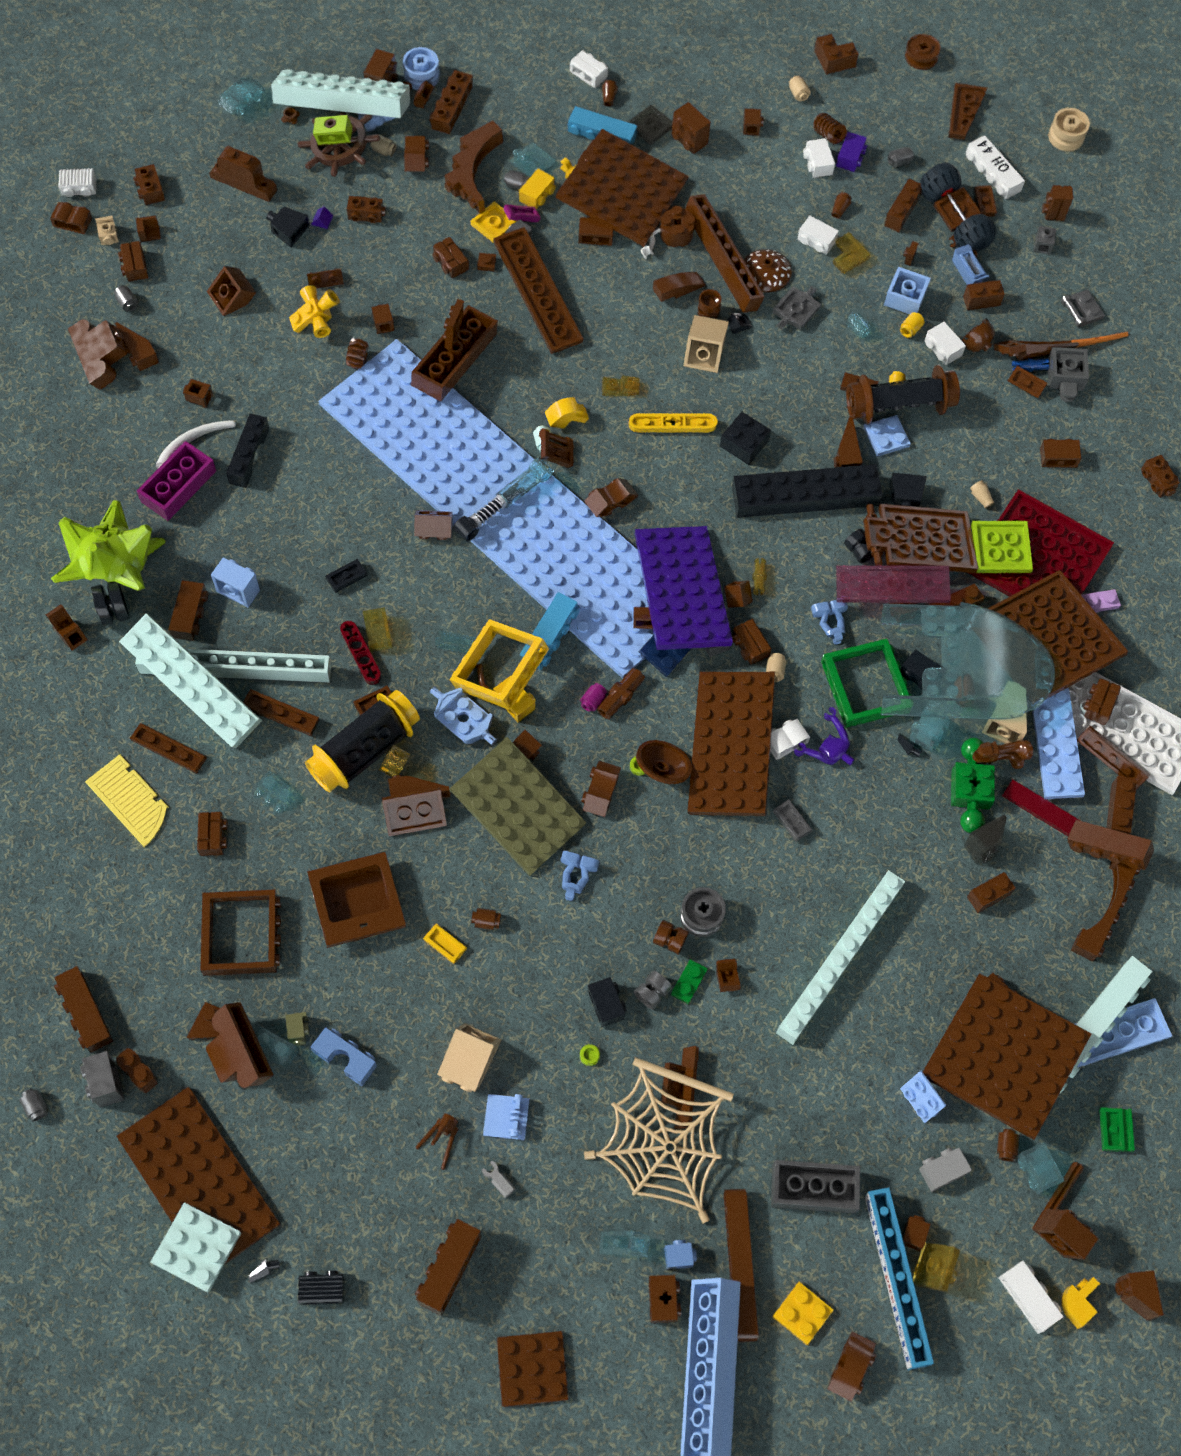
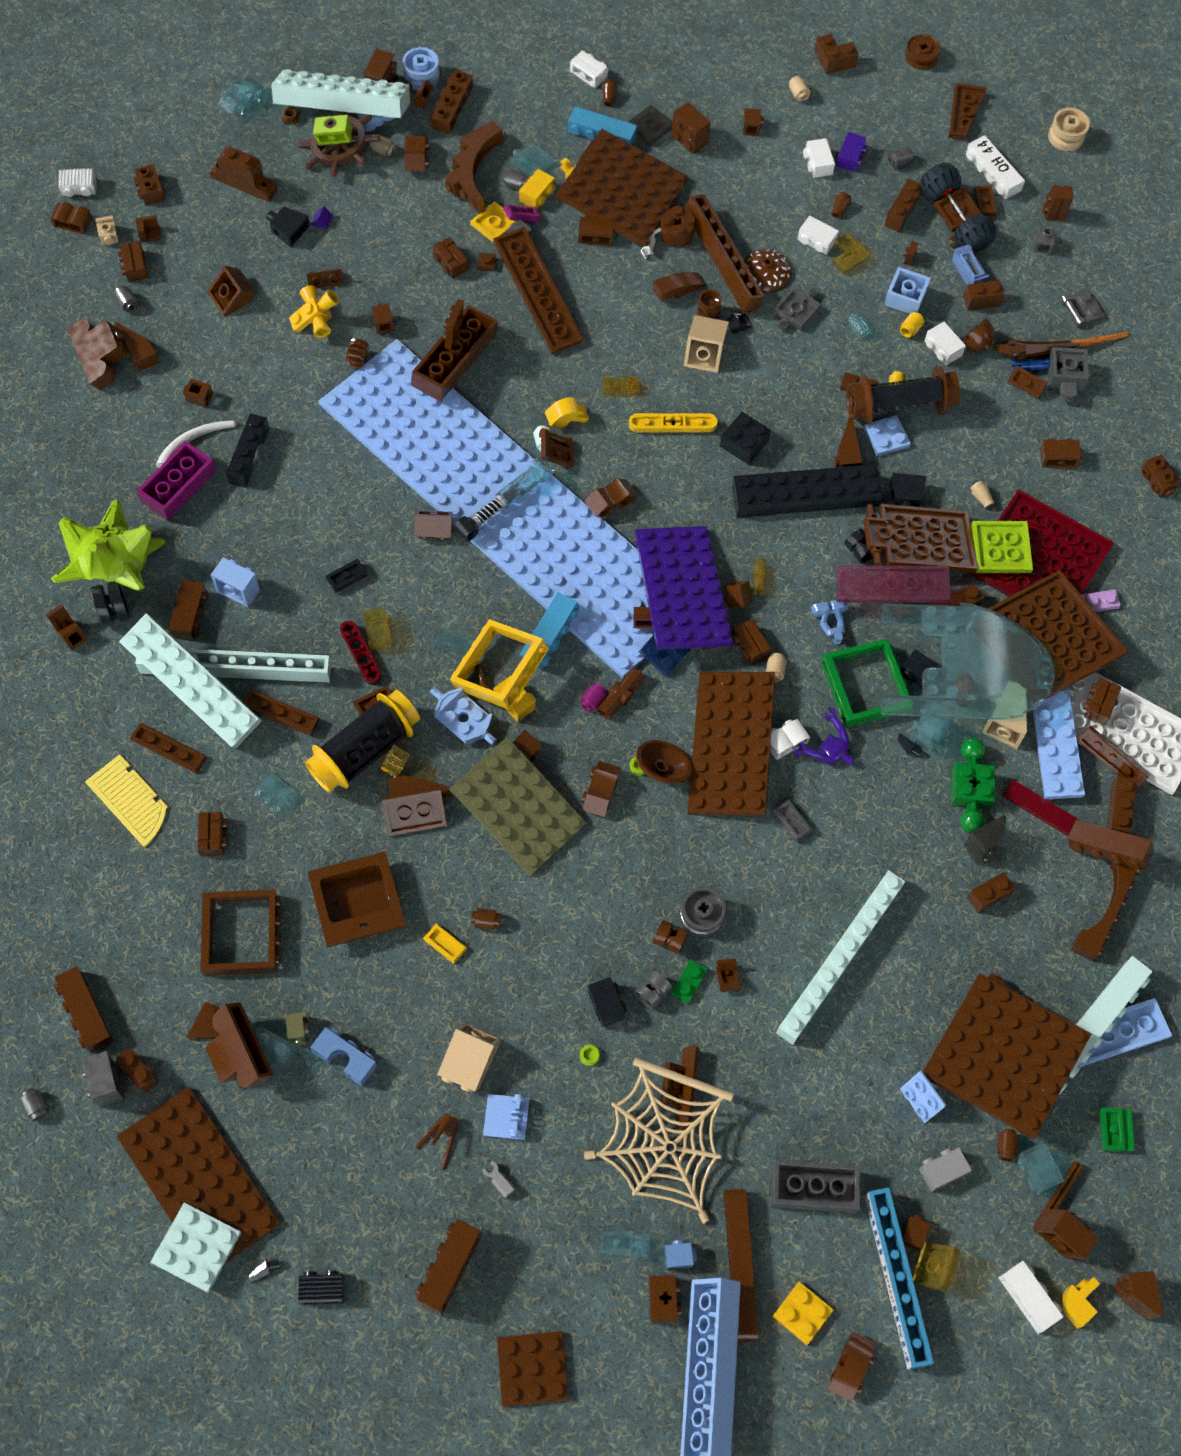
(365, 209): reddish brown brick -> none
(584, 863): medium blue piece -> none
(829, 128): reddish brown piece -> none
(1015, 752): reddish brown piece -> none

